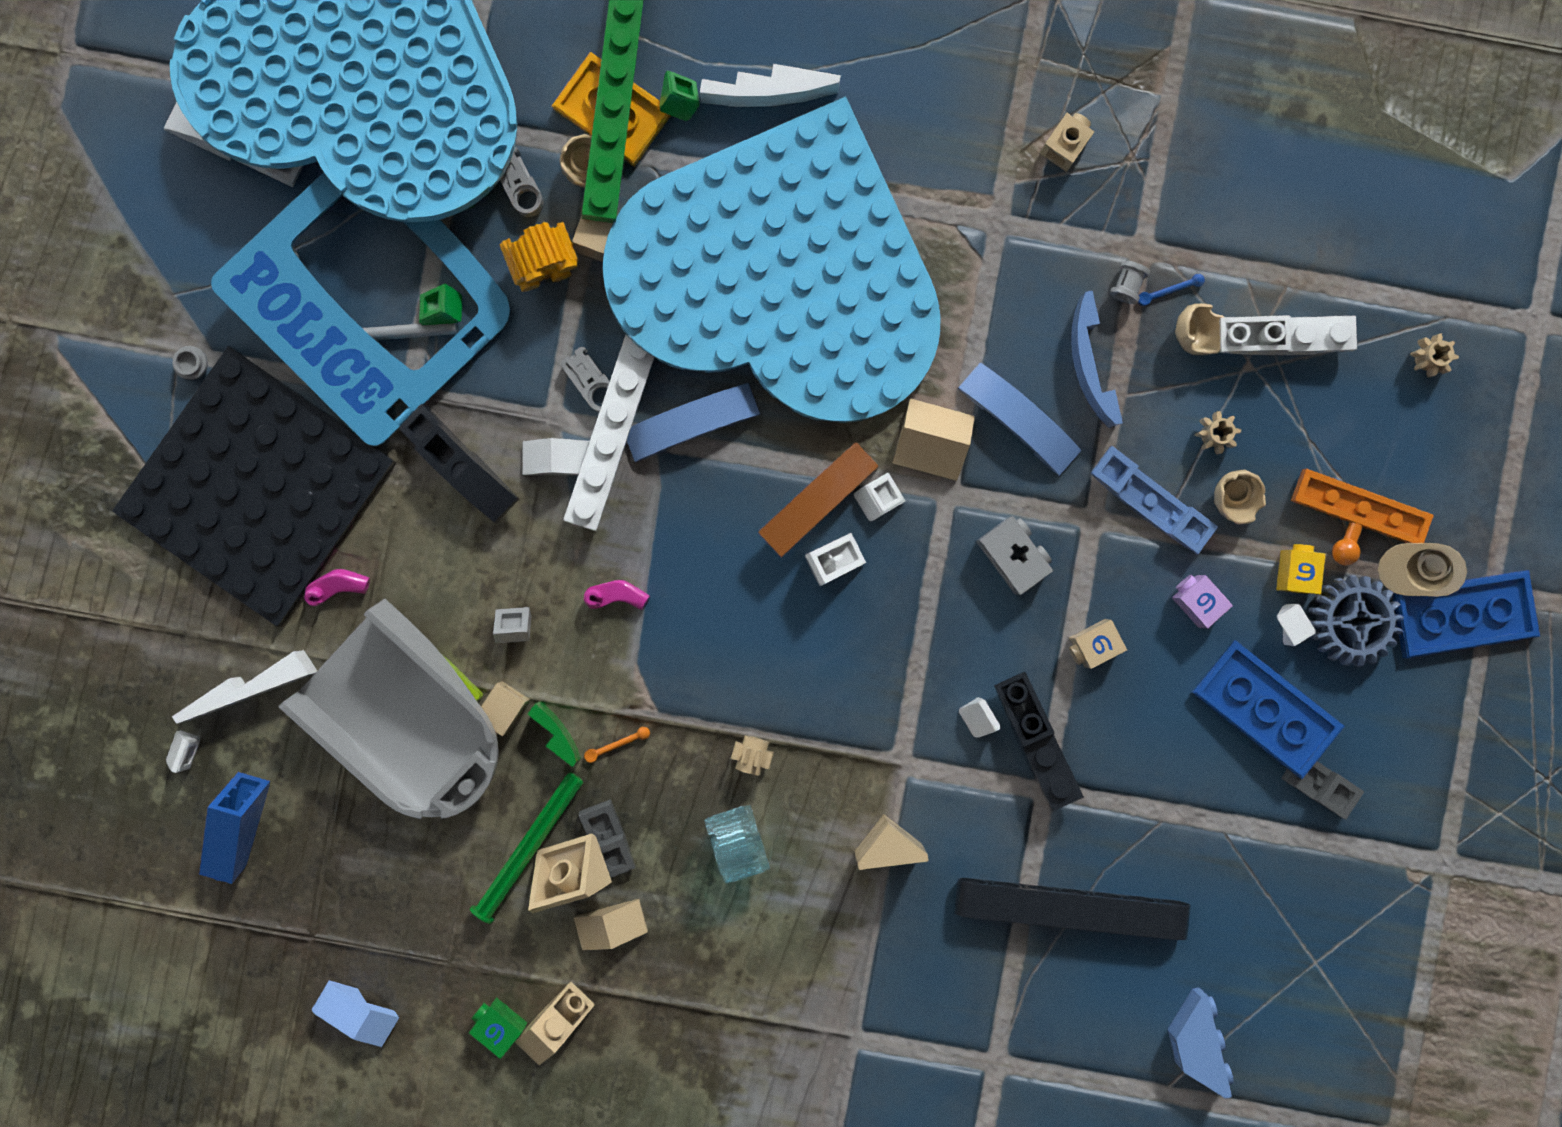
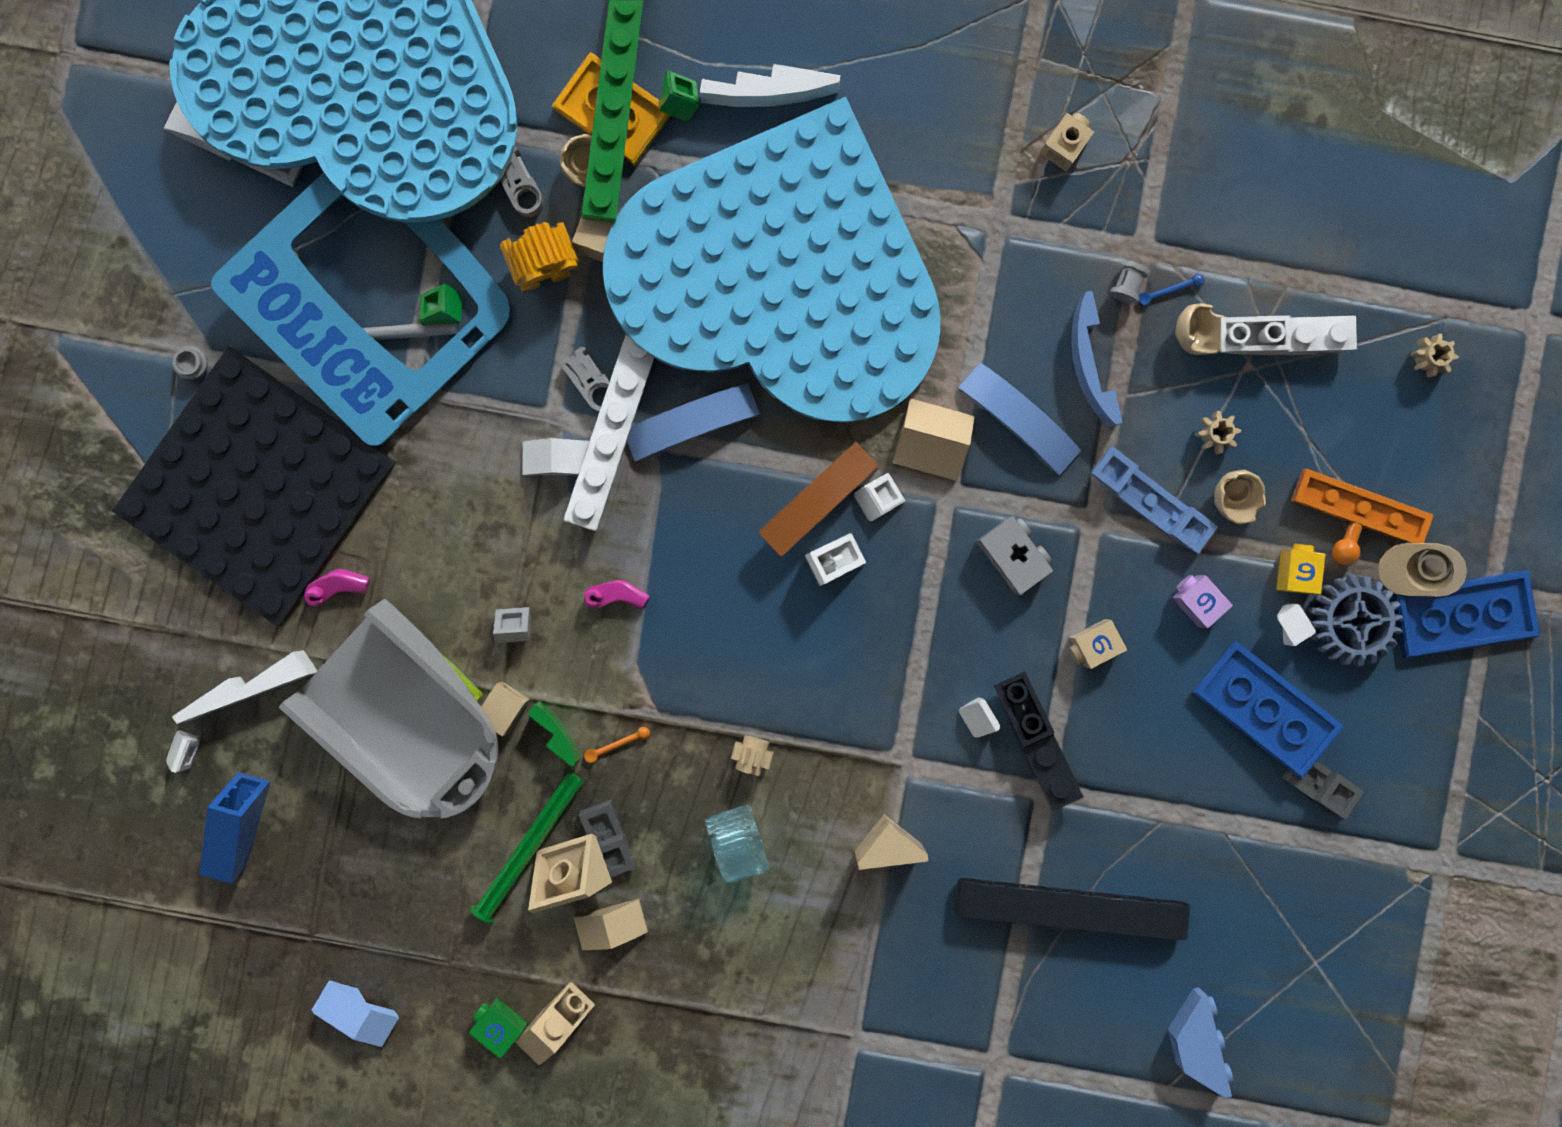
(457, 464): black slope -> none

